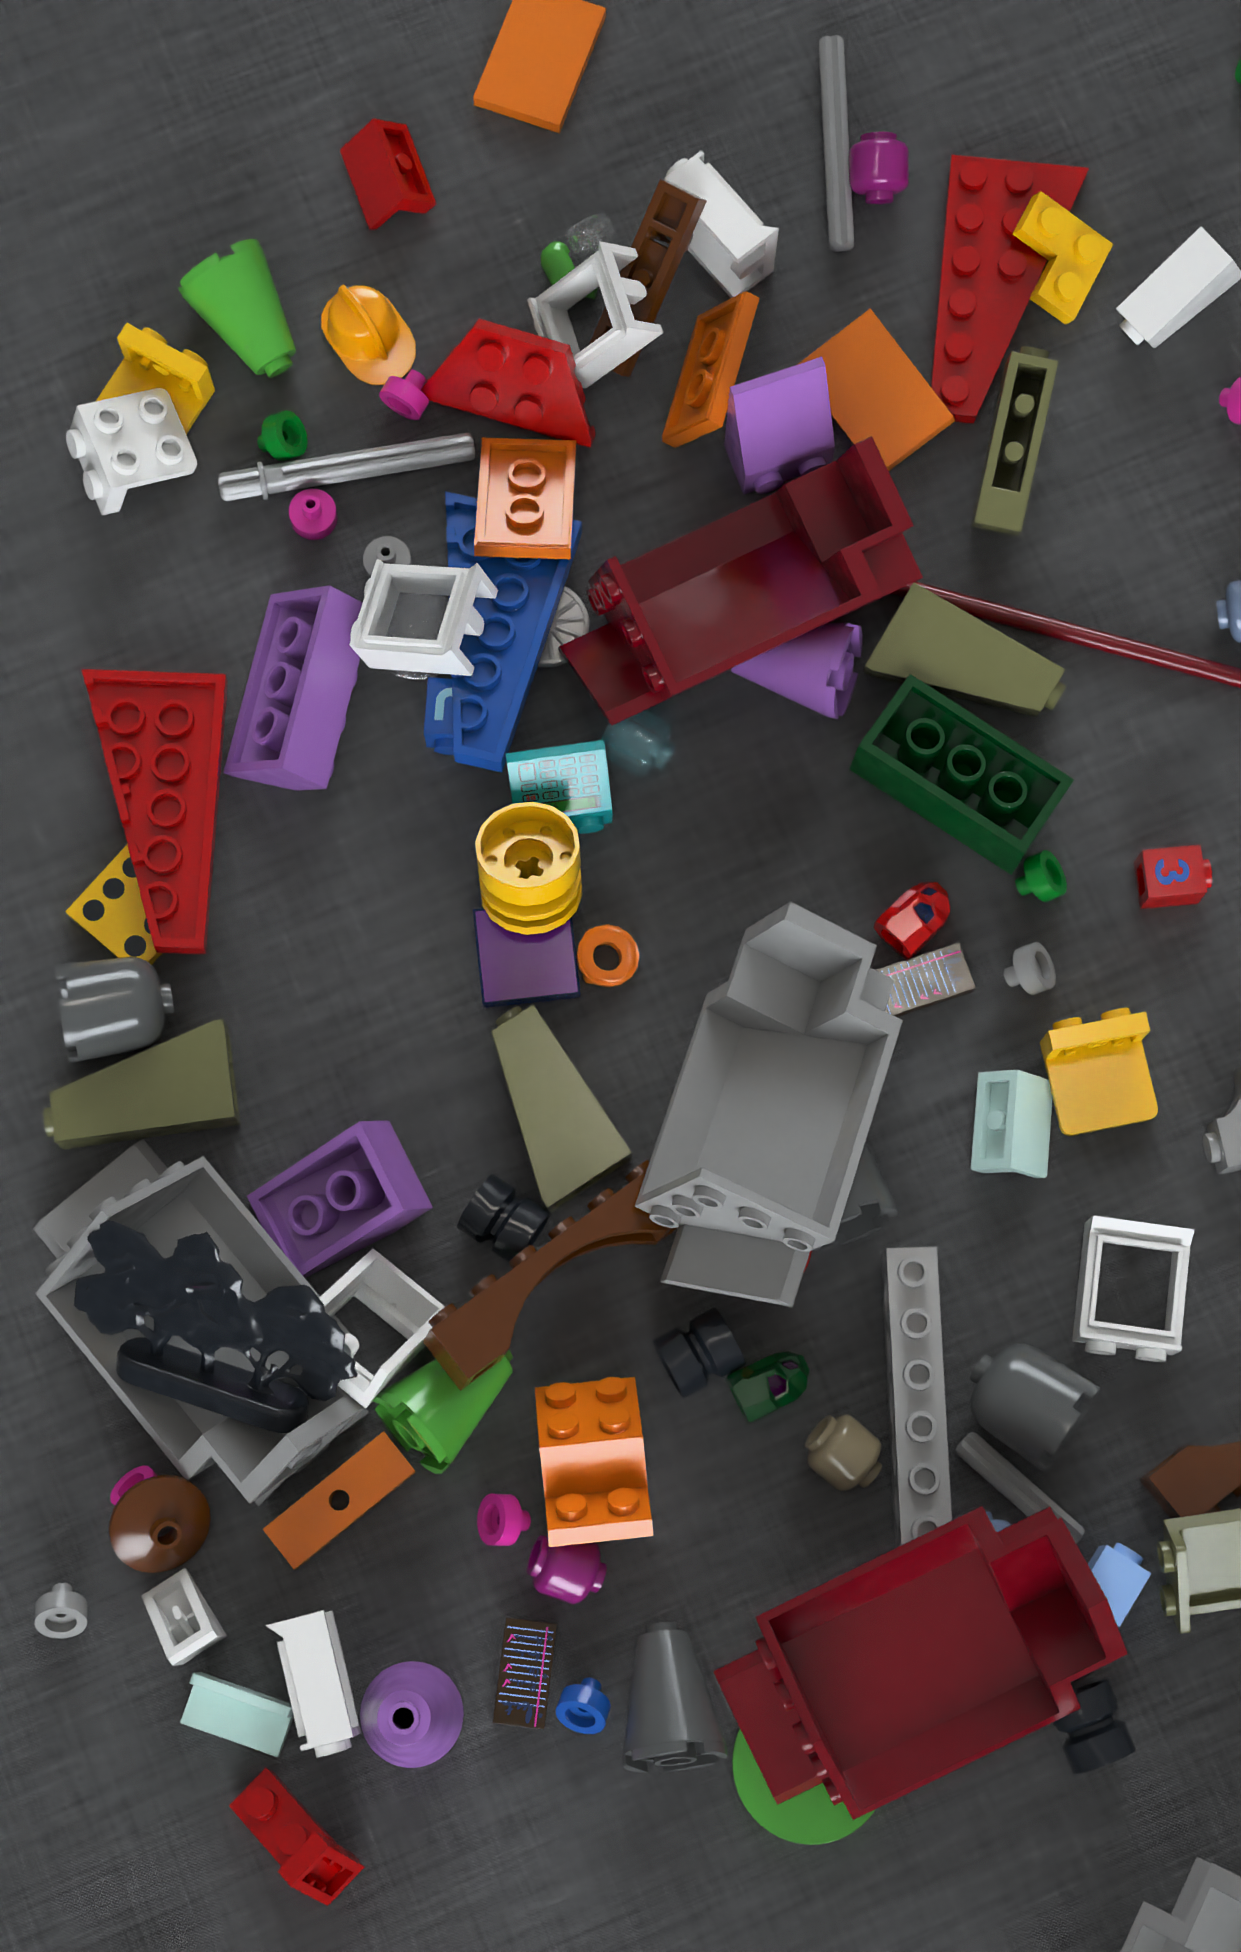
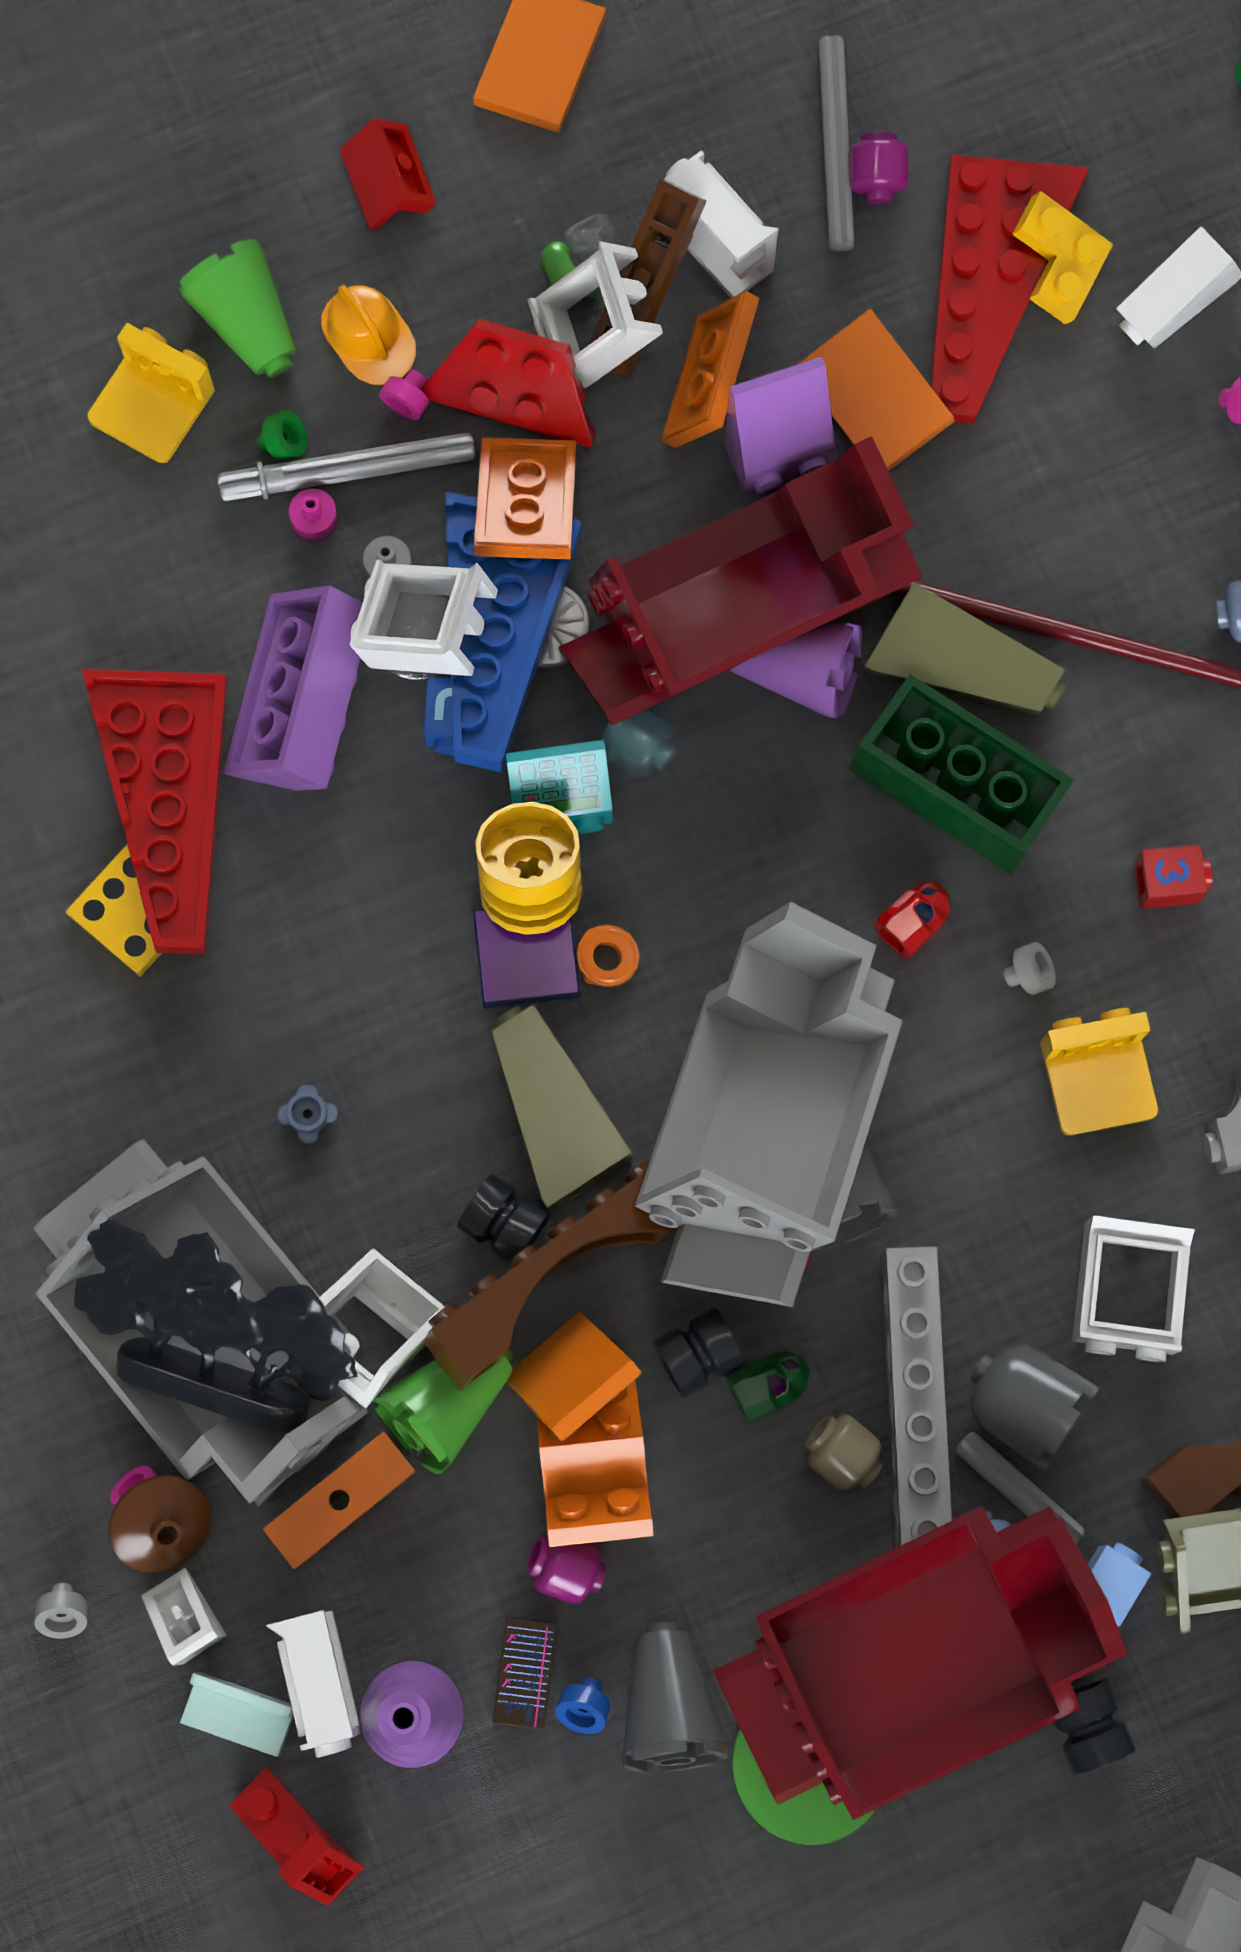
(111, 1006): dark grey cylinder -> none
(128, 445): white bracket -> none
(156, 1093): olive slope -> none
(307, 1099): none -> sand blue plate
(341, 1197): medium lavender slope -> none
(501, 1519): dark pink tile -> none
(572, 1375): none -> orange tile
(928, 980): tile -> none
(1012, 1123): light aqua panel -> none
(1014, 441): olive slope -> none
(1042, 877): green tile -> none

